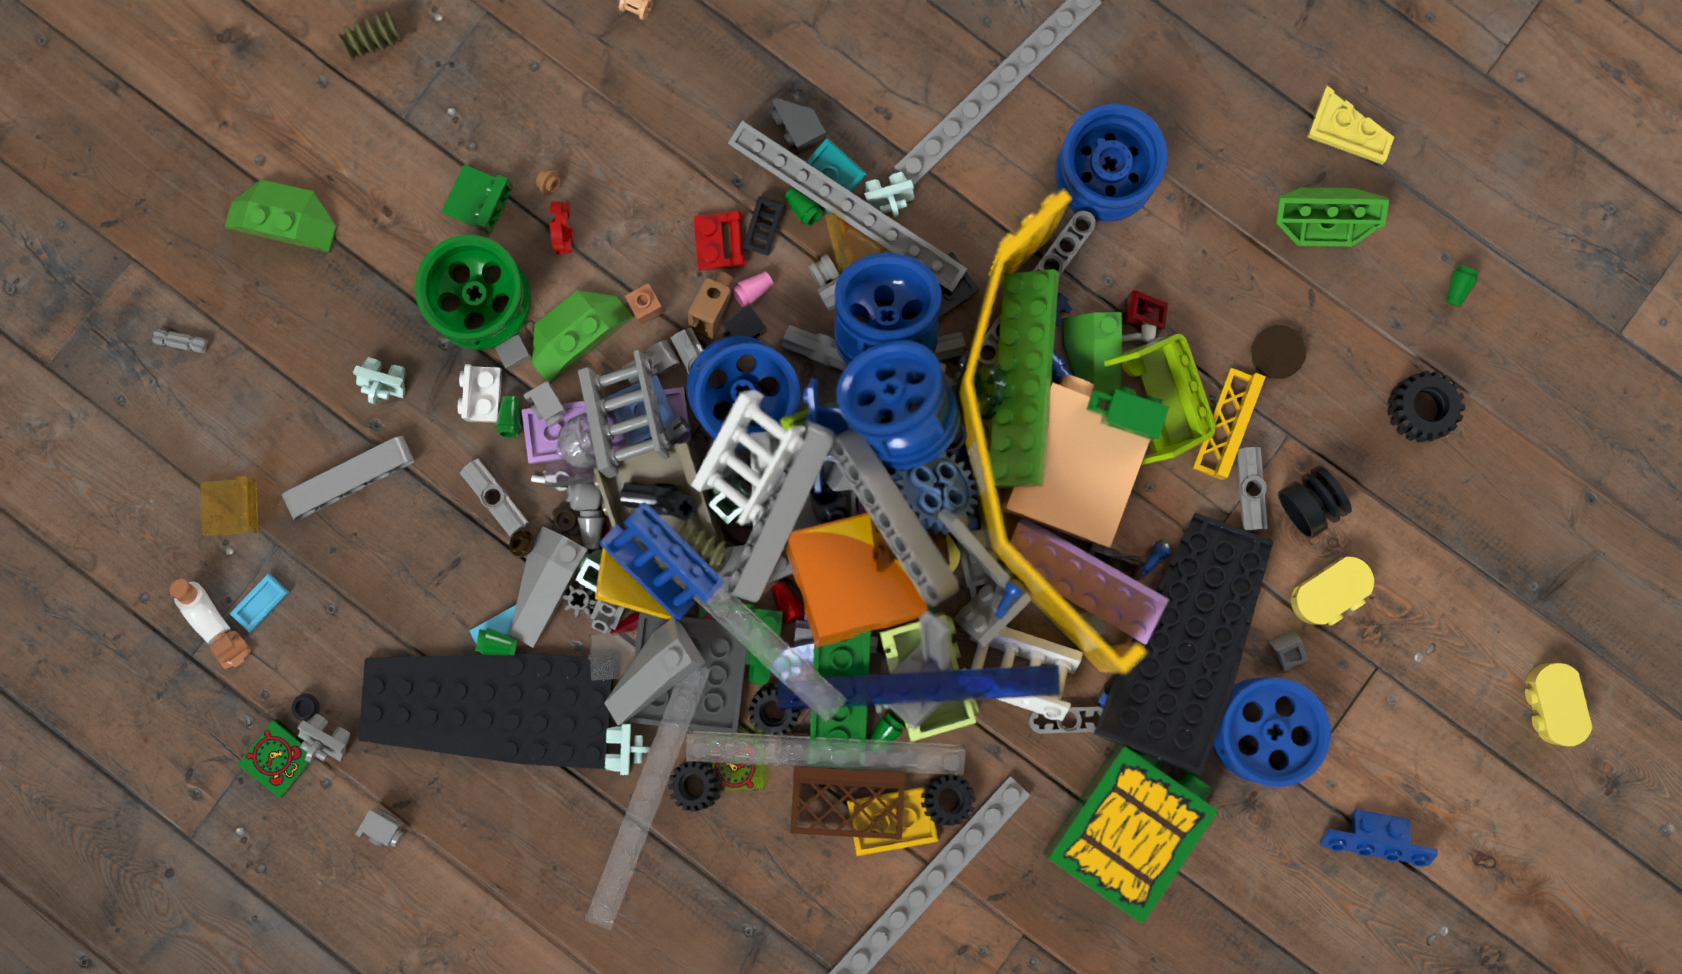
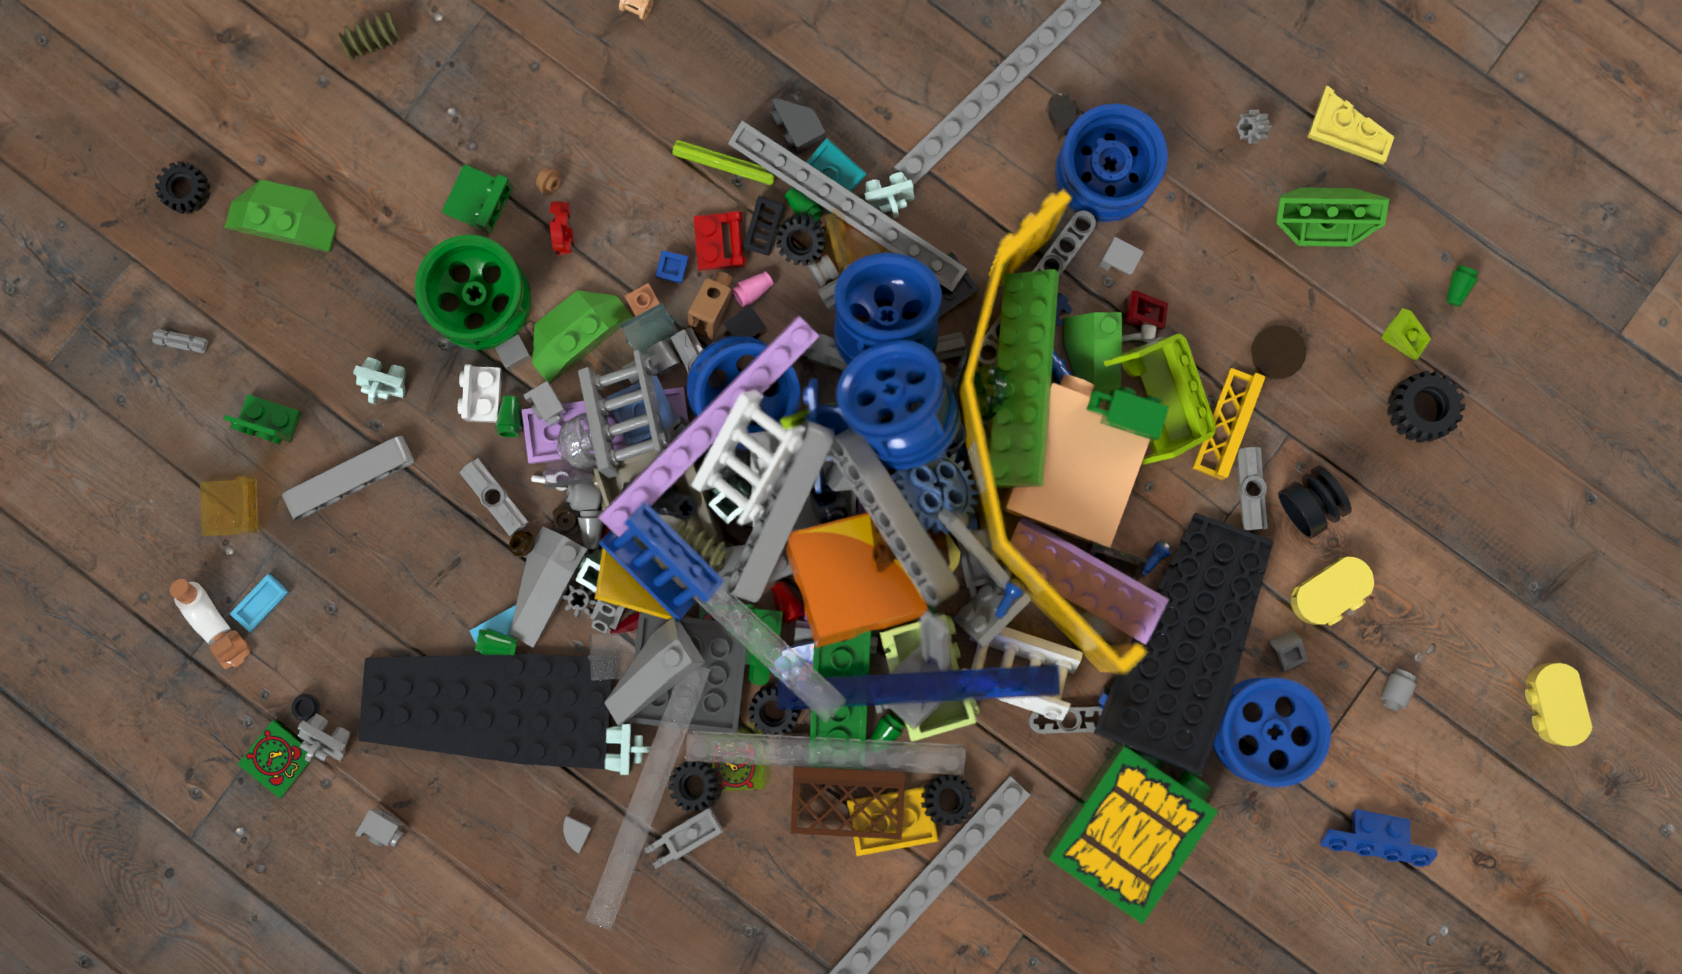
(169, 179): none -> black tyre
(268, 419): none -> green bracket
(575, 833): none -> light grey tile
(649, 328): none -> clear light blue piece
(672, 267): none -> blue plate
(687, 836): none -> light grey hinge
(707, 425): none -> lavender plate
(723, 162): none -> lime axle
(809, 225): none -> black tyre
(1062, 113): none -> clear smoke brick
(1121, 256): none -> light grey panel
(1253, 126): none -> light grey gear
(1398, 690): none -> light grey brick
(1407, 334): none -> lime slope

